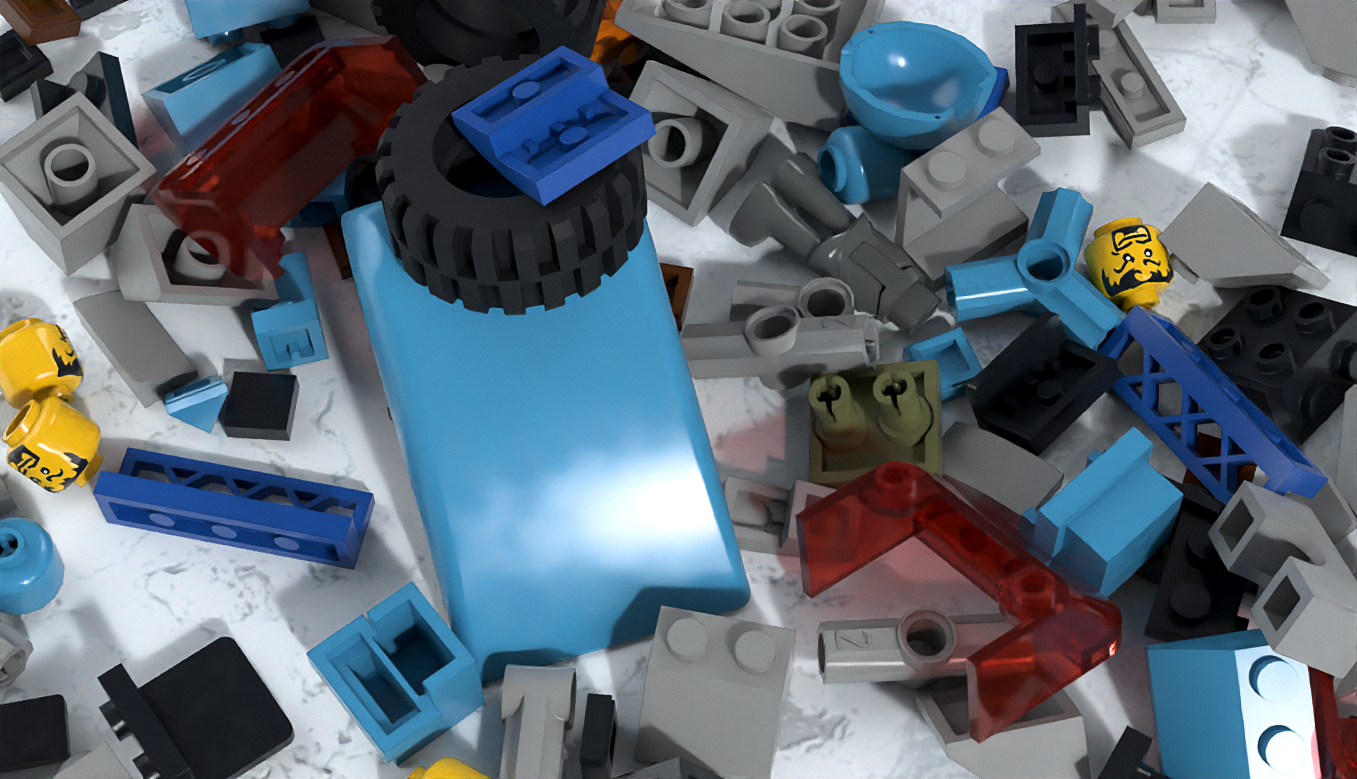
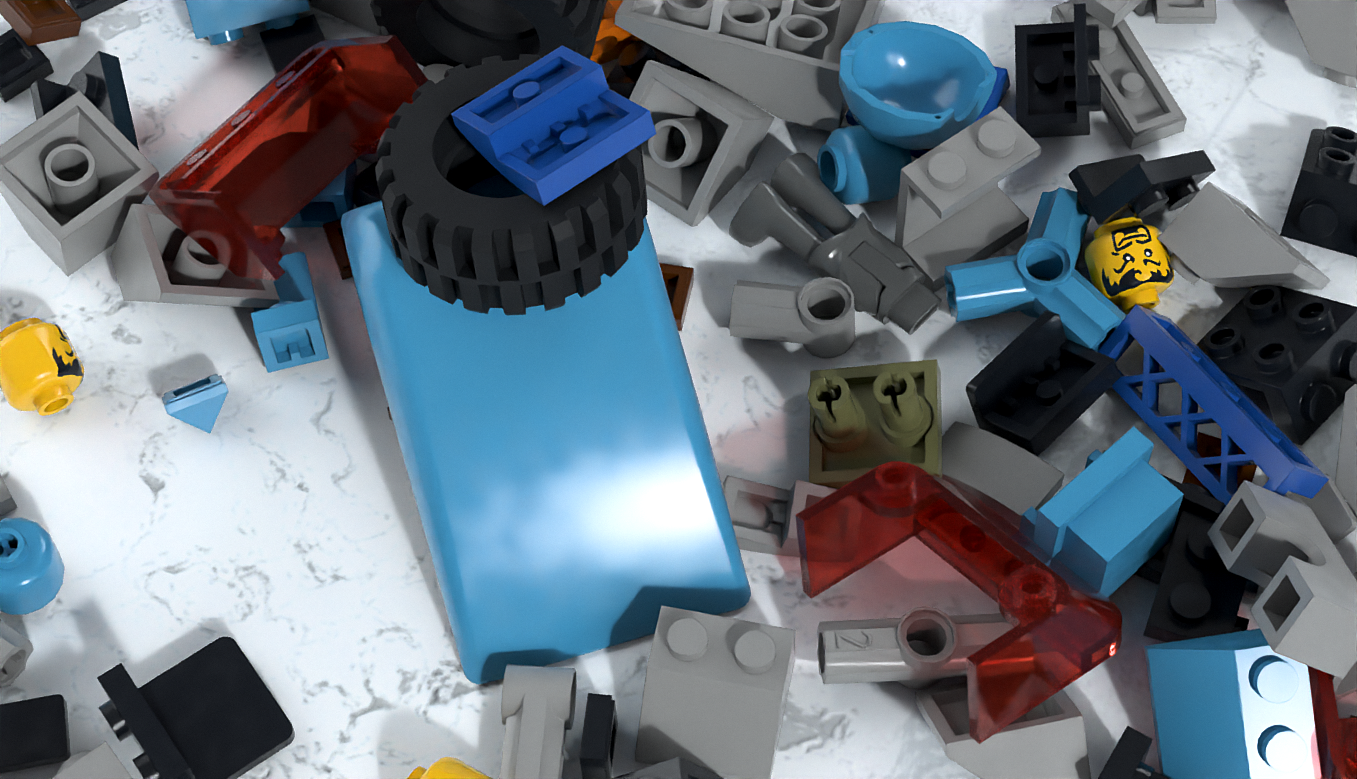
(53, 445): yellow head -> none
(135, 345): light grey slope -> none
(210, 92): dark azure slope -> none
(238, 518): blue fence -> none
(261, 406): black tile -> none
(400, 674): dark azure plate -> none
(781, 347): light grey piece -> none
(955, 359): dark azure tile -> none
(1139, 187): none -> black bracket

